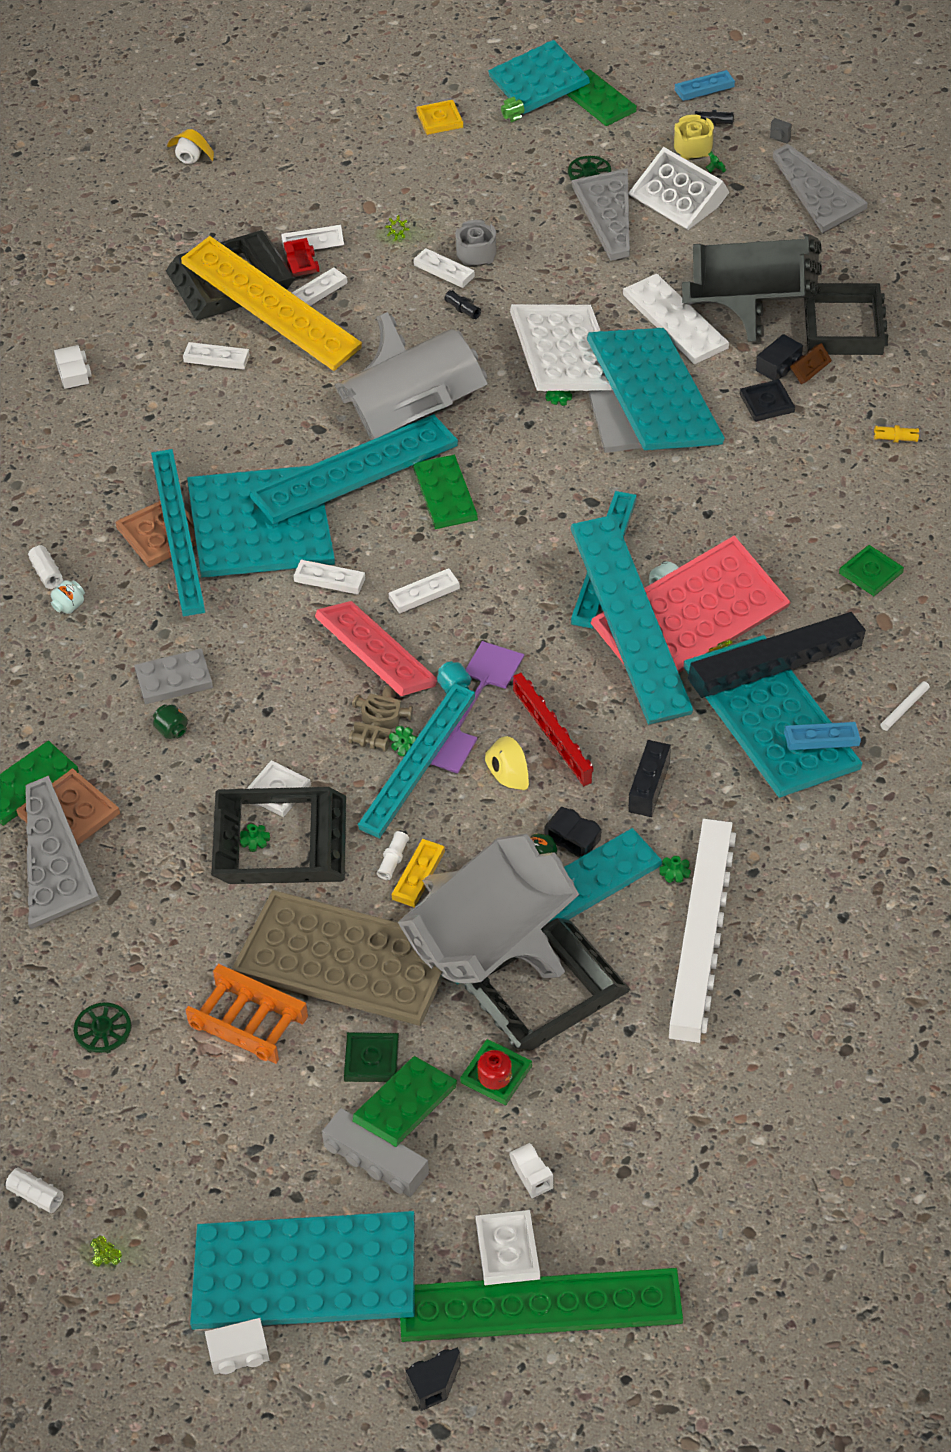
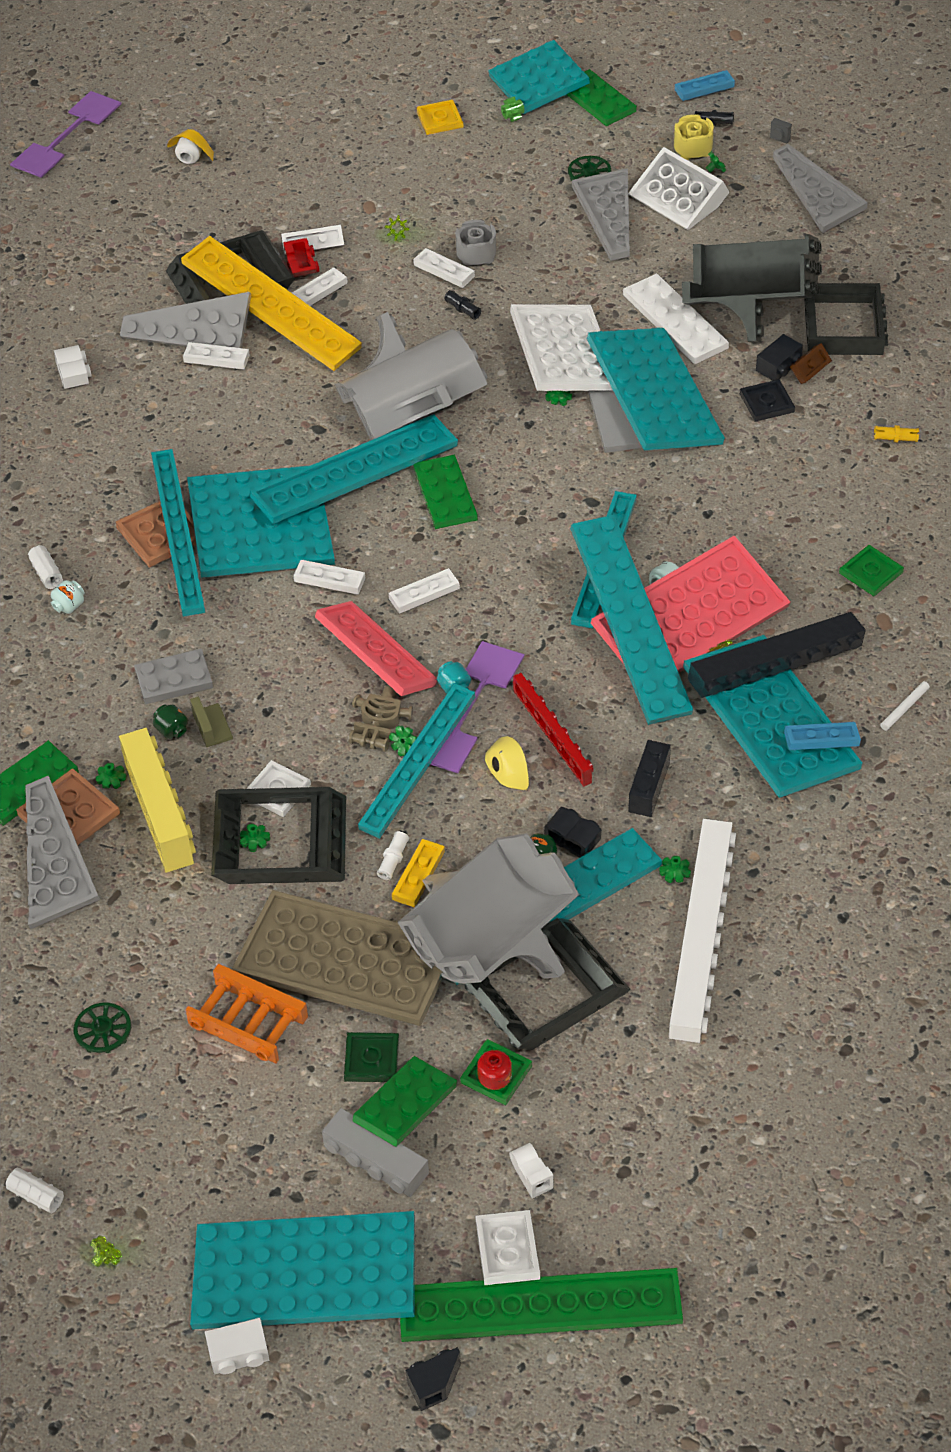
(40, 159): none -> medium lavender hinge
(110, 775): none -> green plant
(158, 799): none -> light yellow brick
(209, 322): none -> light grey wing
(210, 723): none -> olive panel

